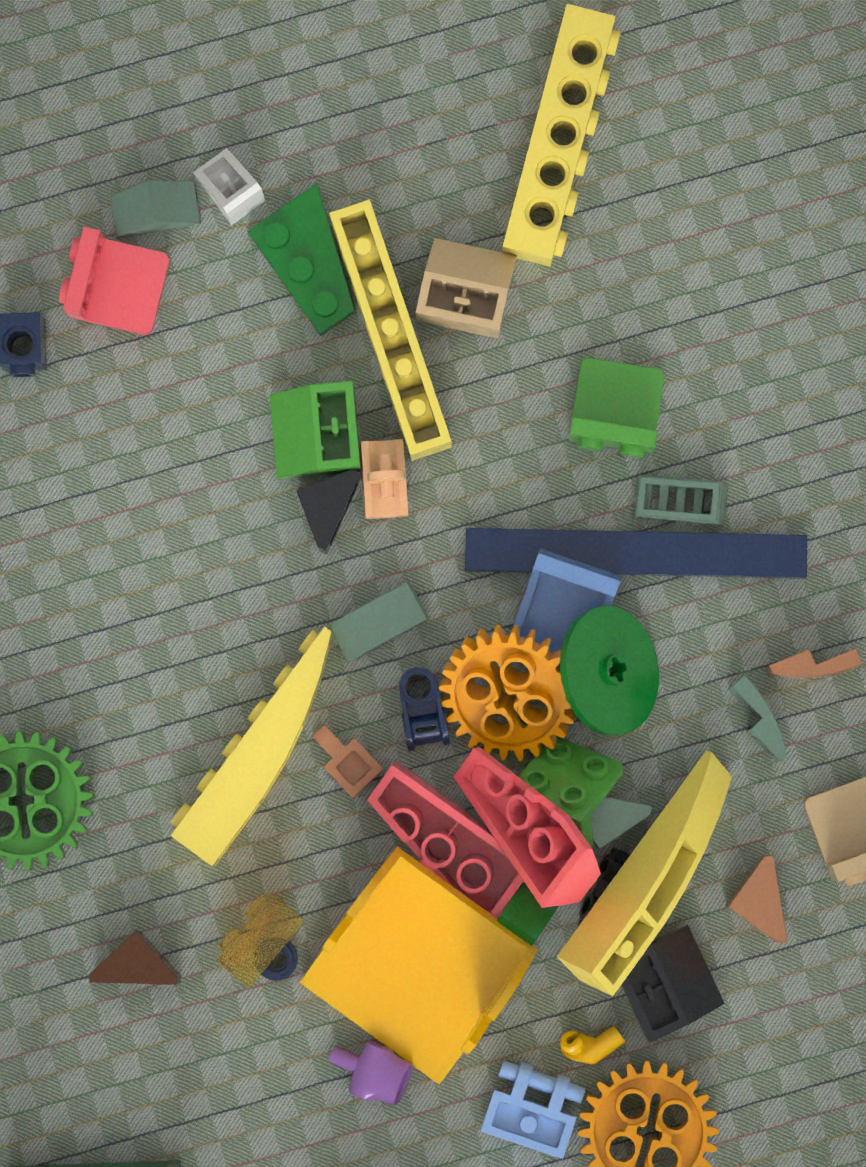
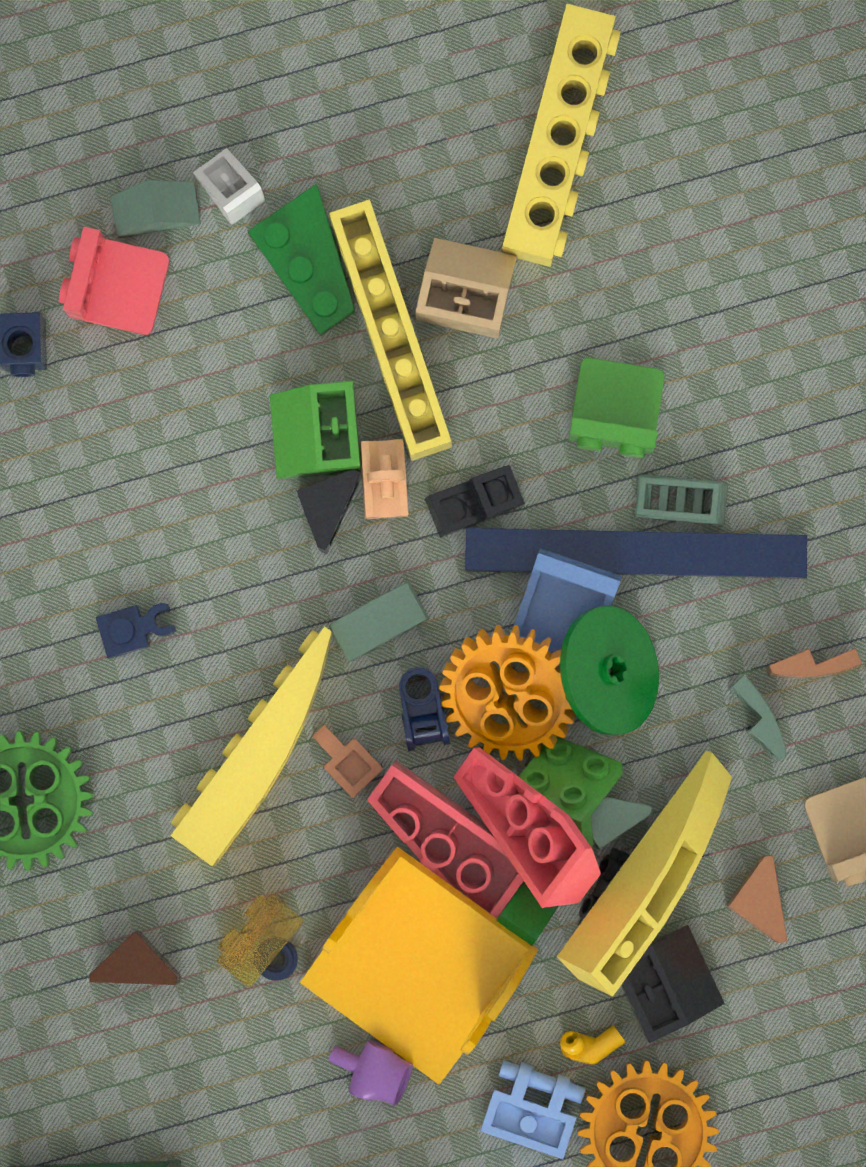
(128, 630): none -> dark blue plate
(474, 501): none -> black slope

